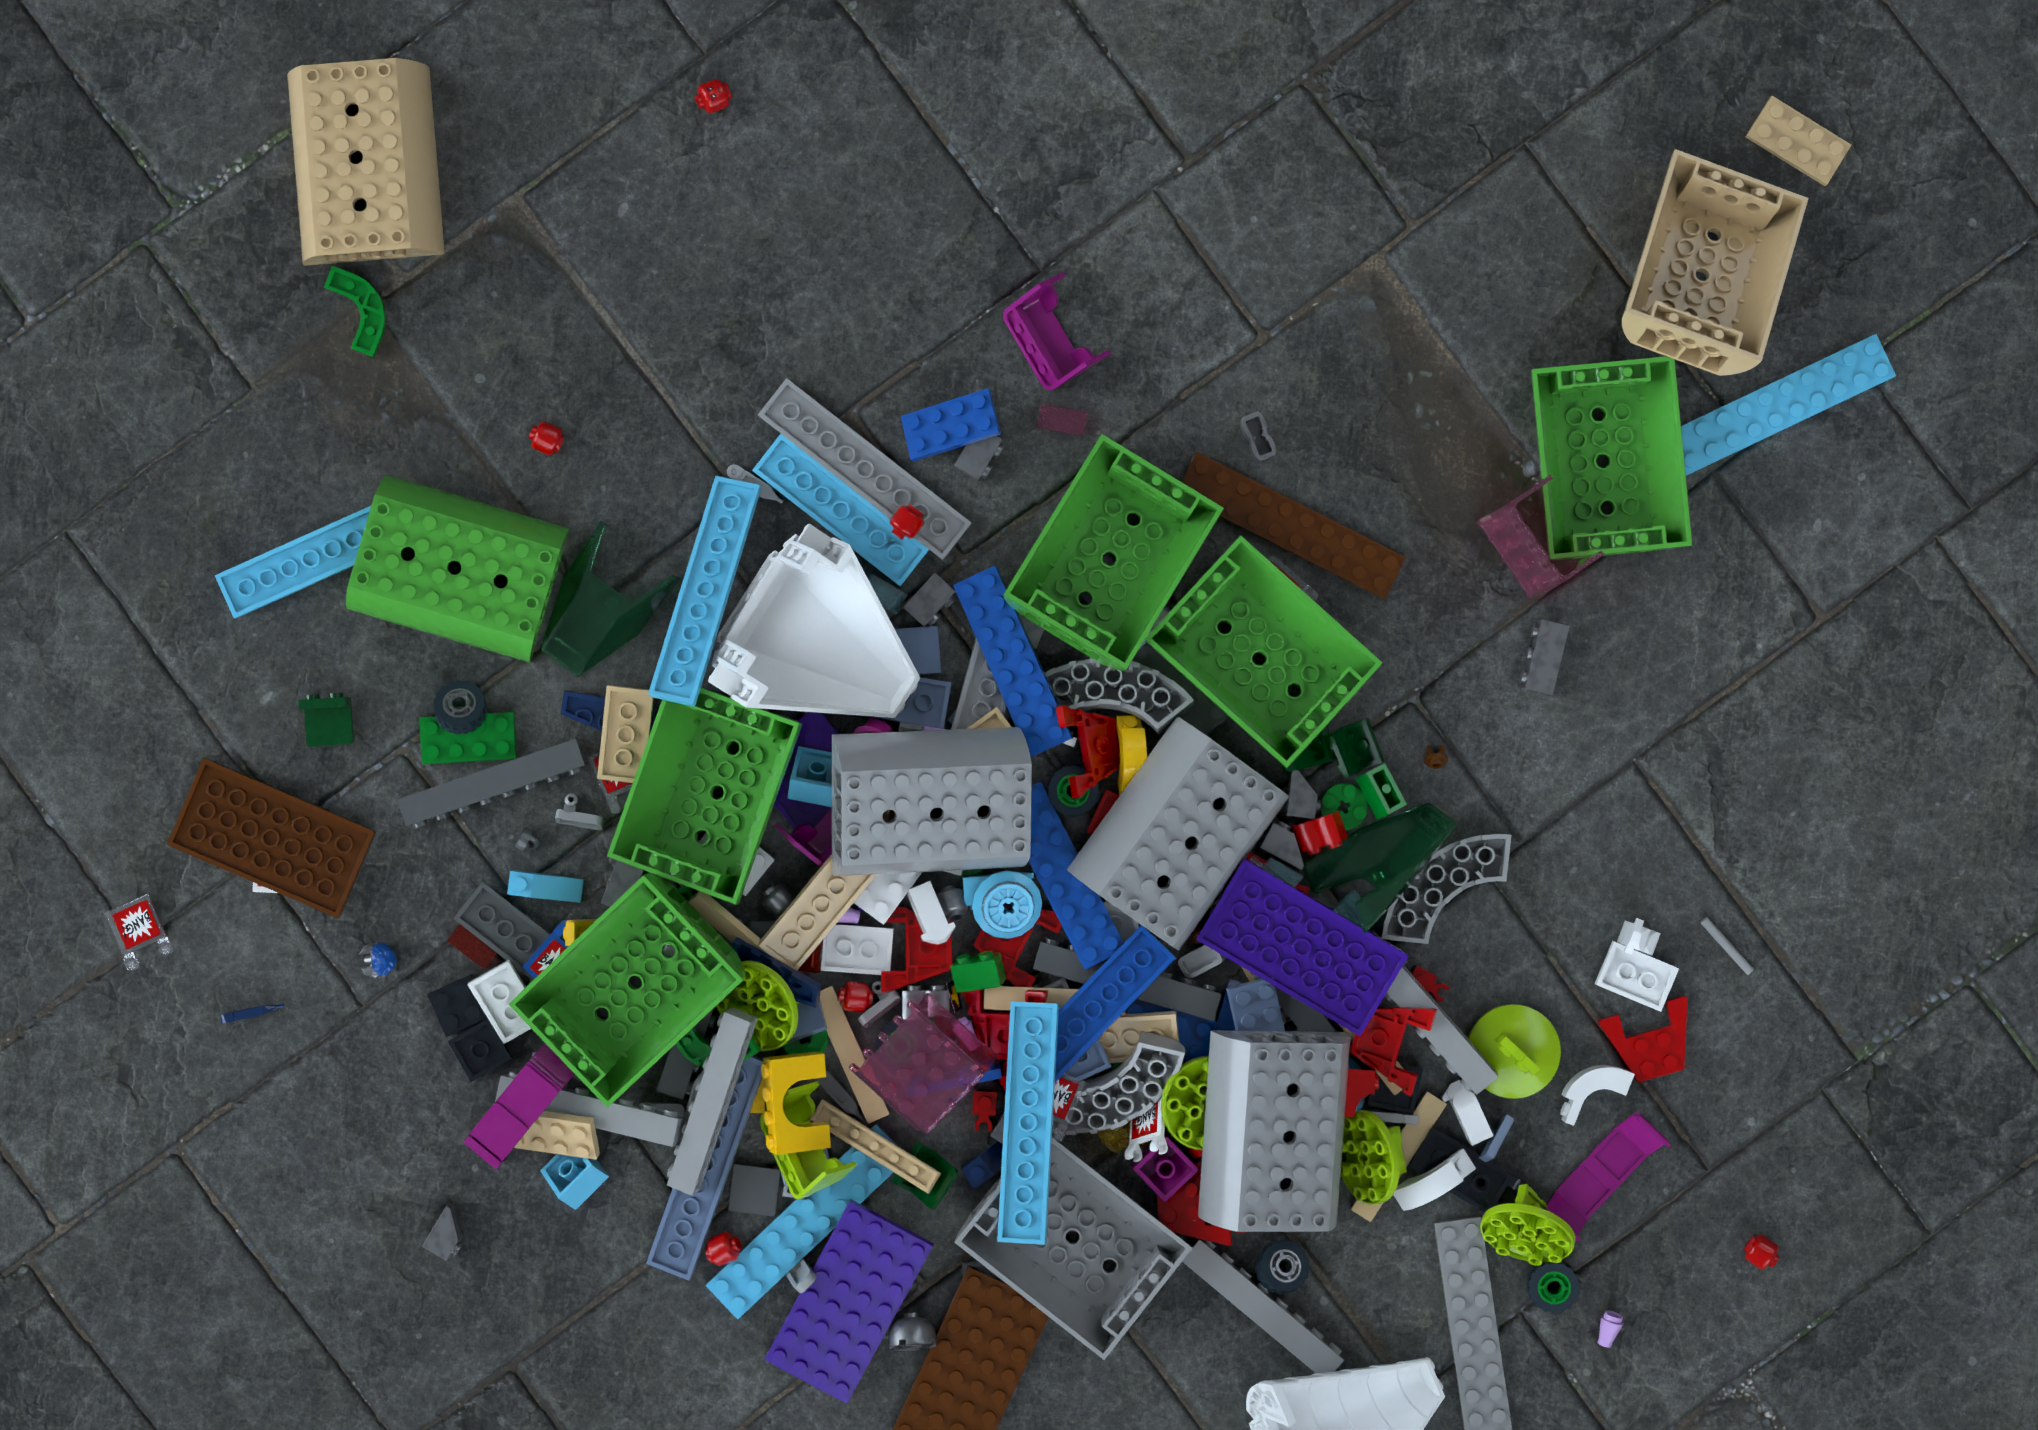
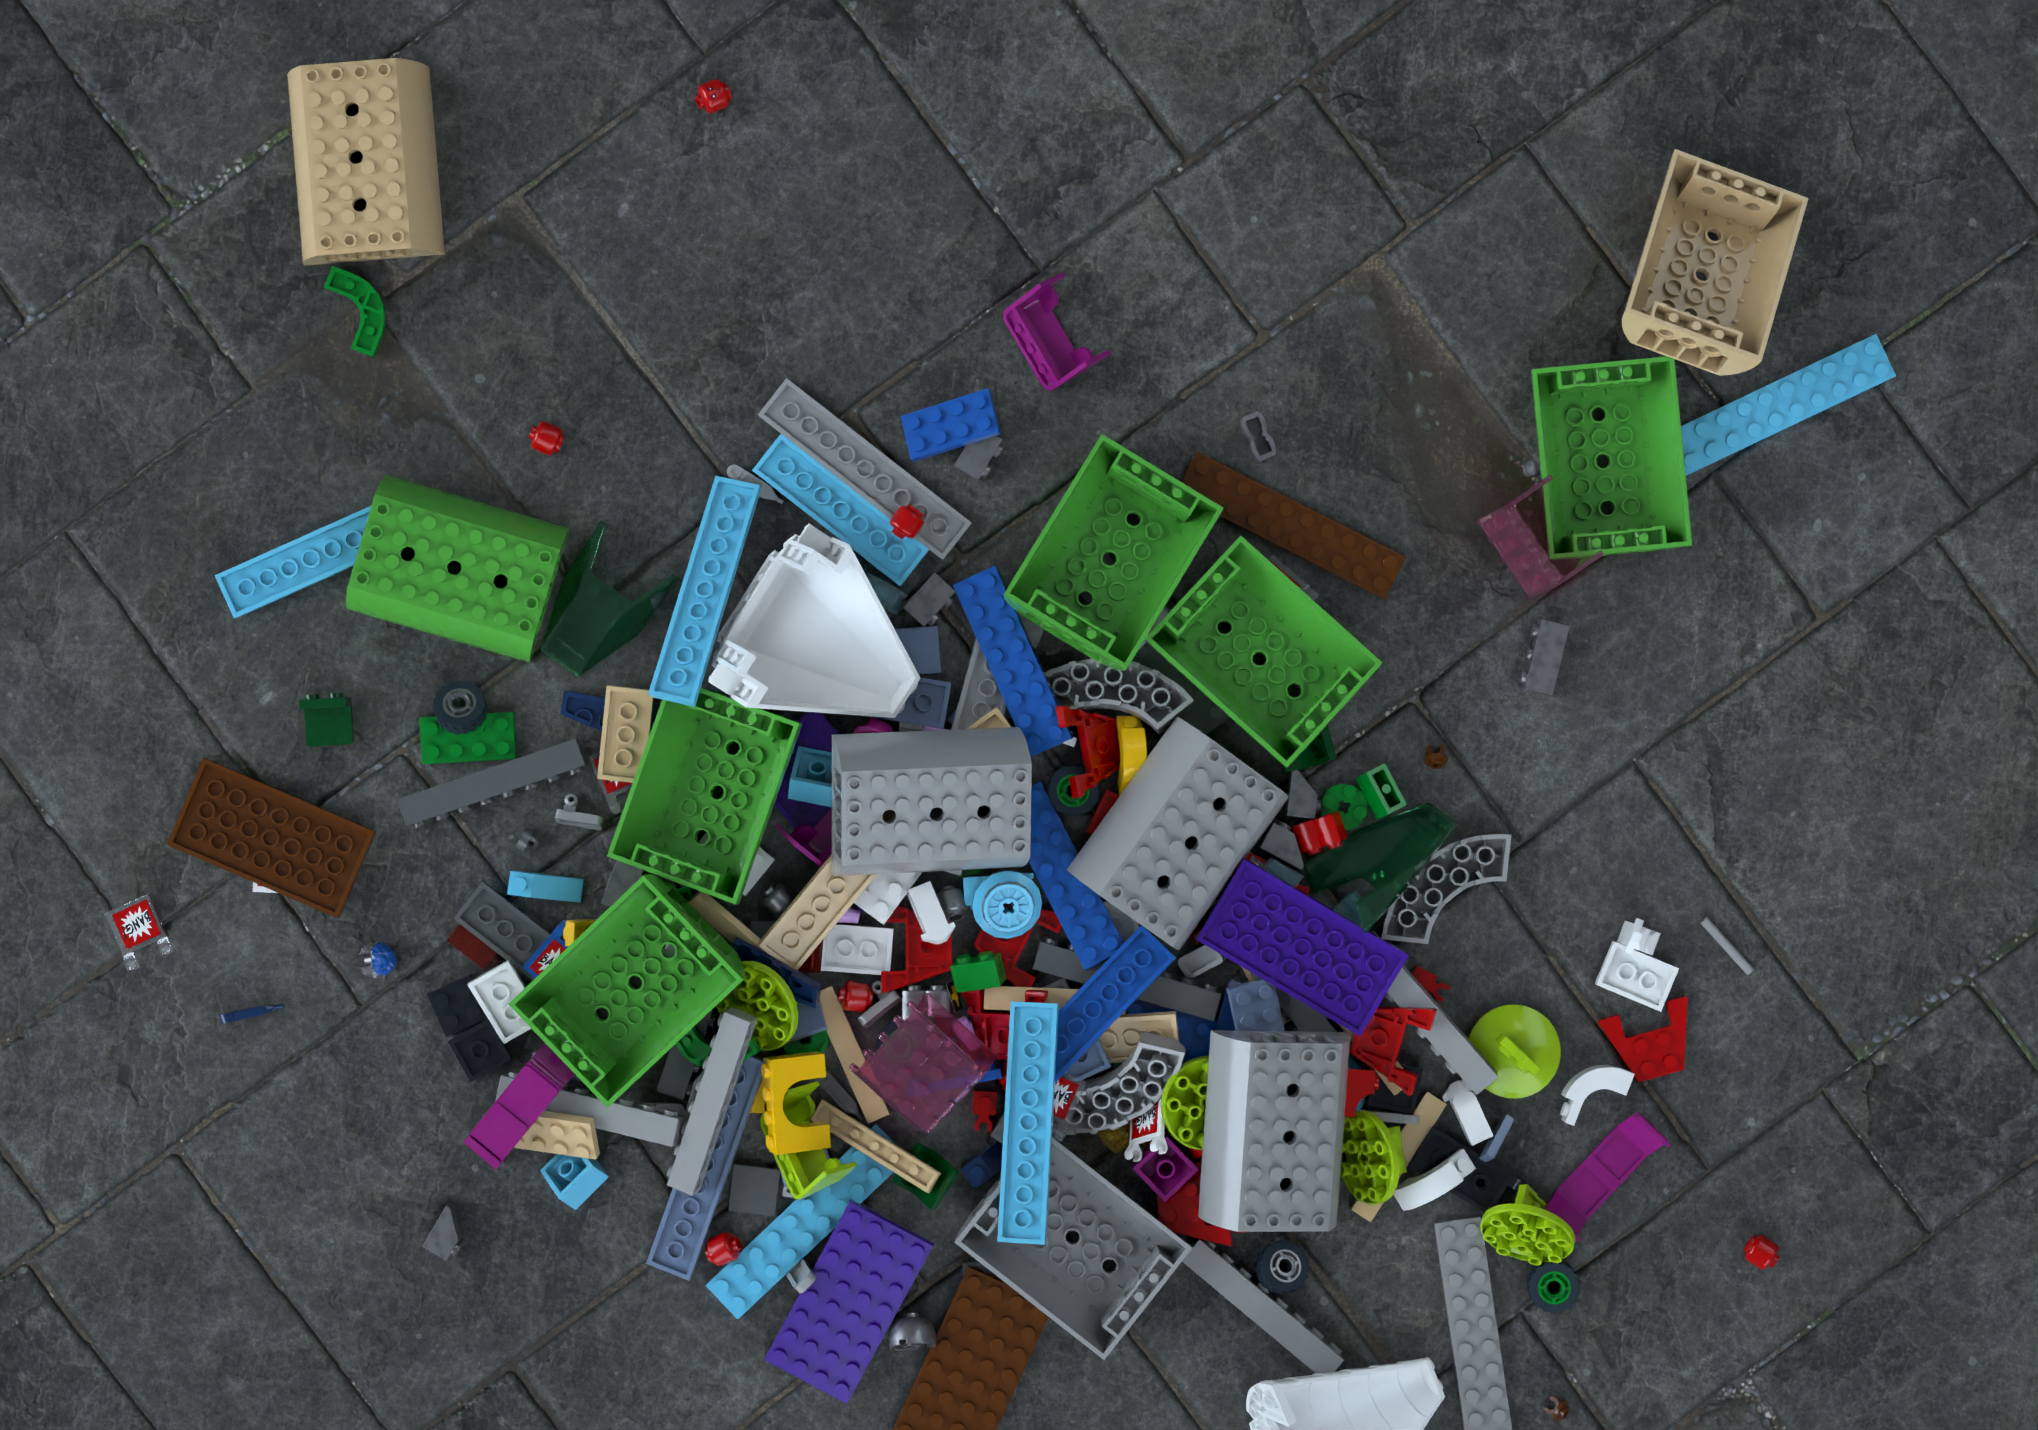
(1062, 420): clear pink tile -> none
(1355, 747): dark green bracket -> none
(1561, 1409): none -> reddish brown plate
(1609, 1328): lavender cone -> none
(1798, 140): tan plate -> none

